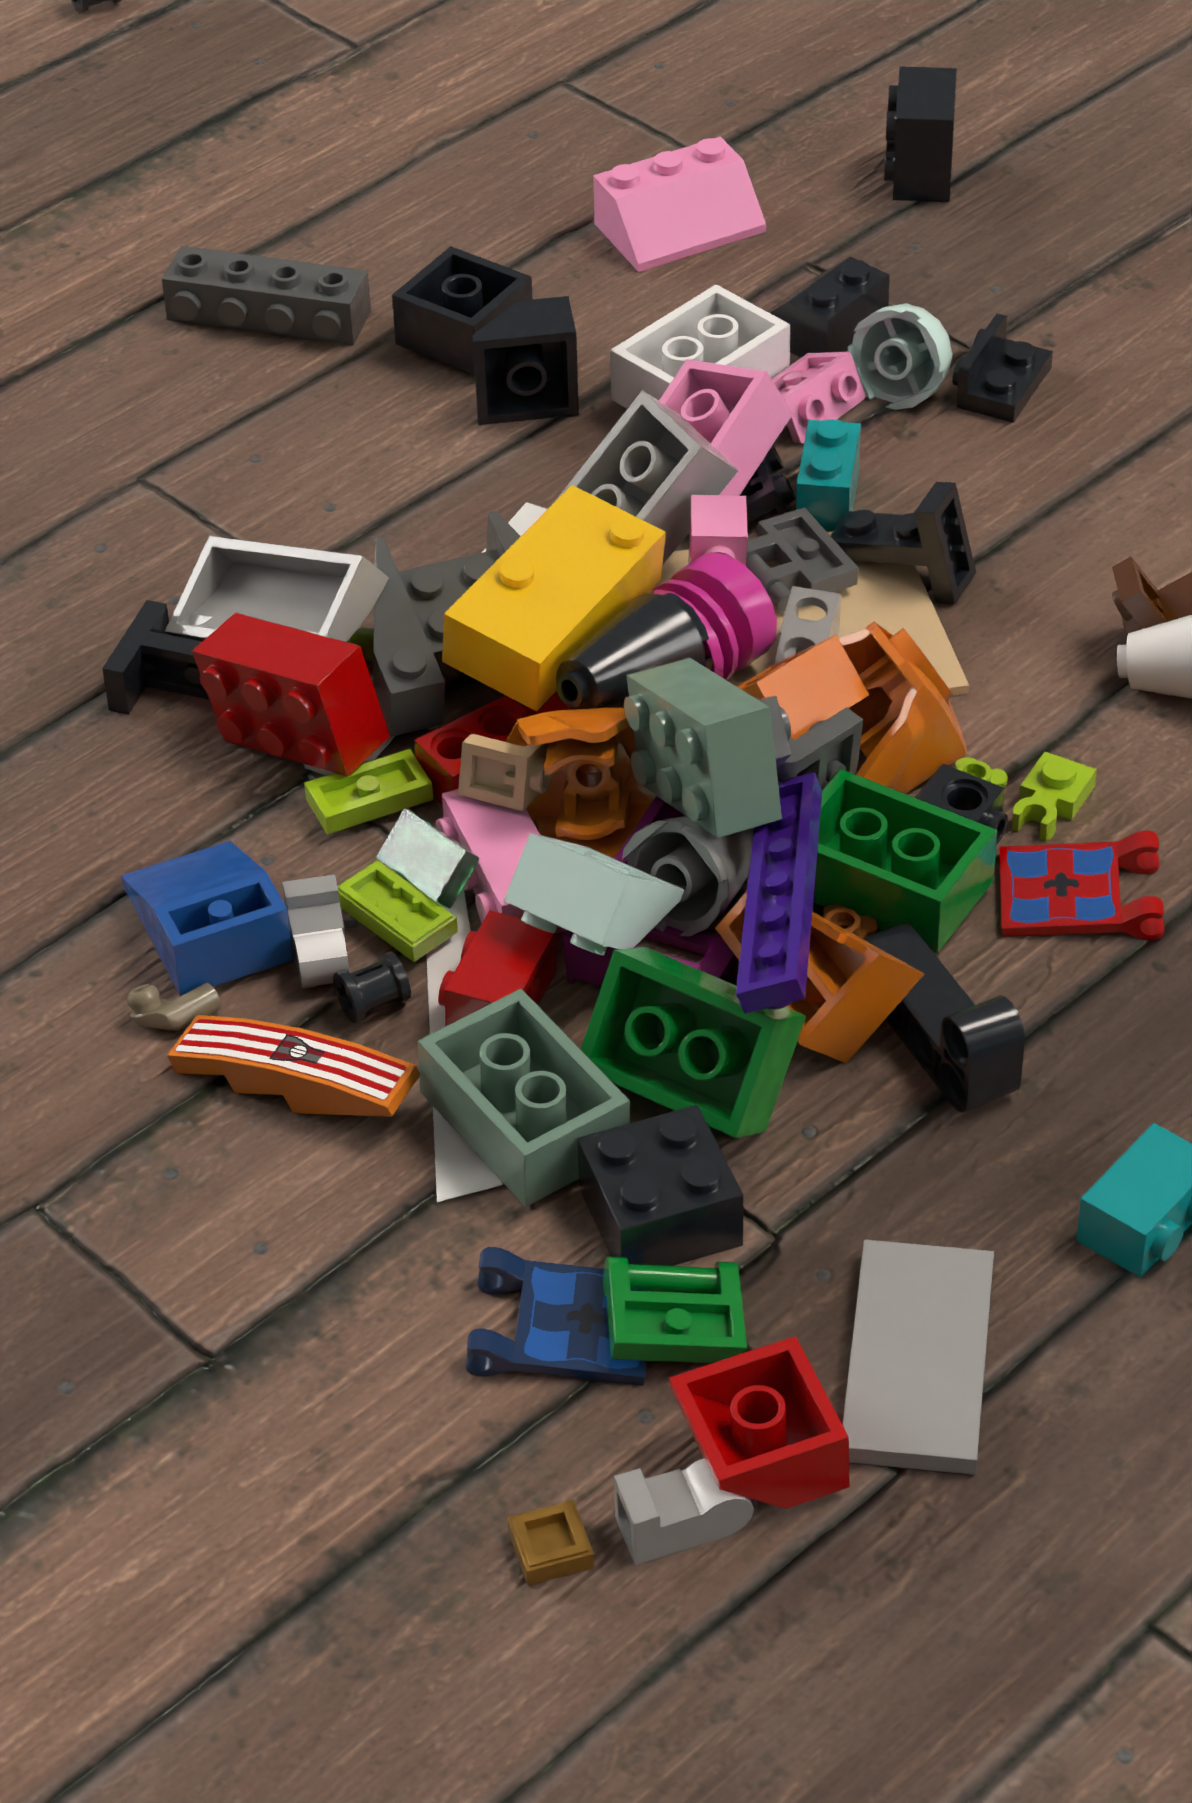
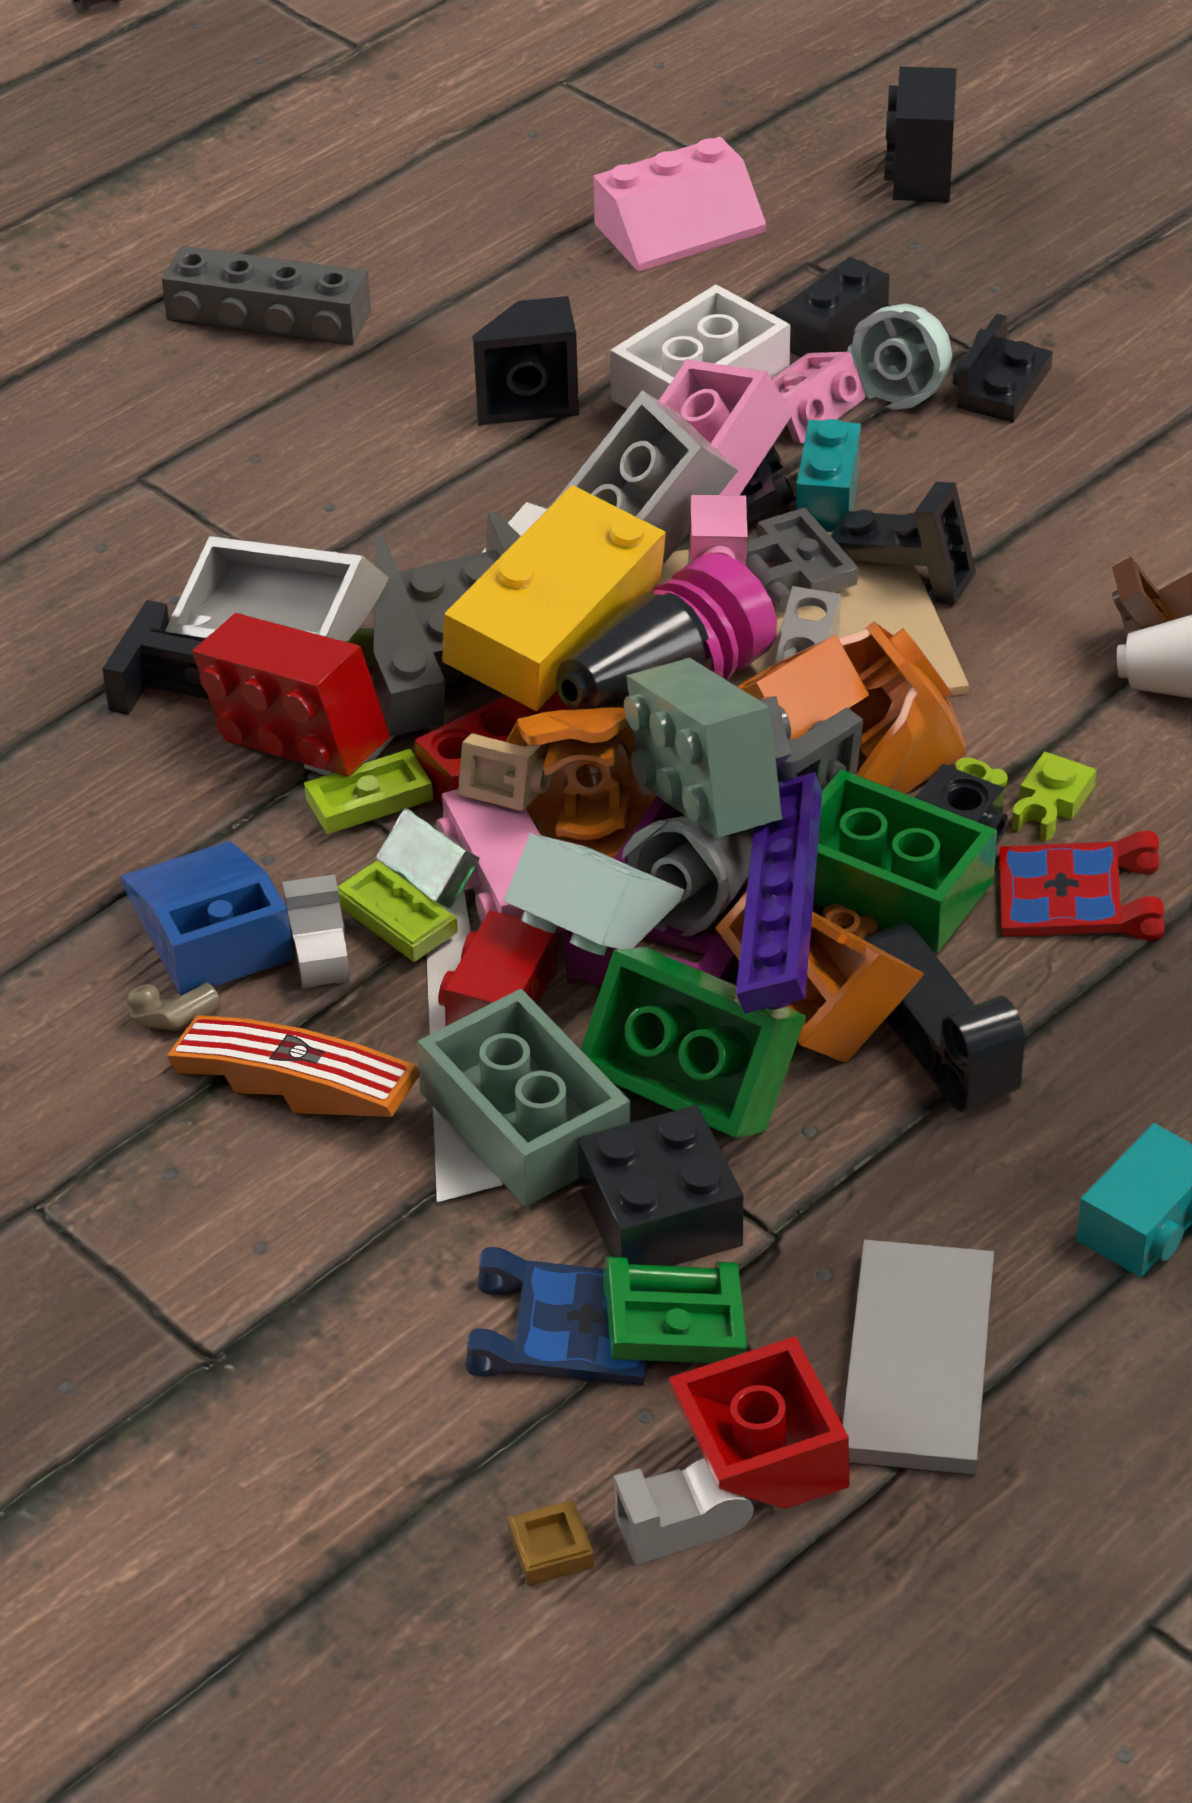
(372, 987): black bush -> none
(451, 303): black brick -> none

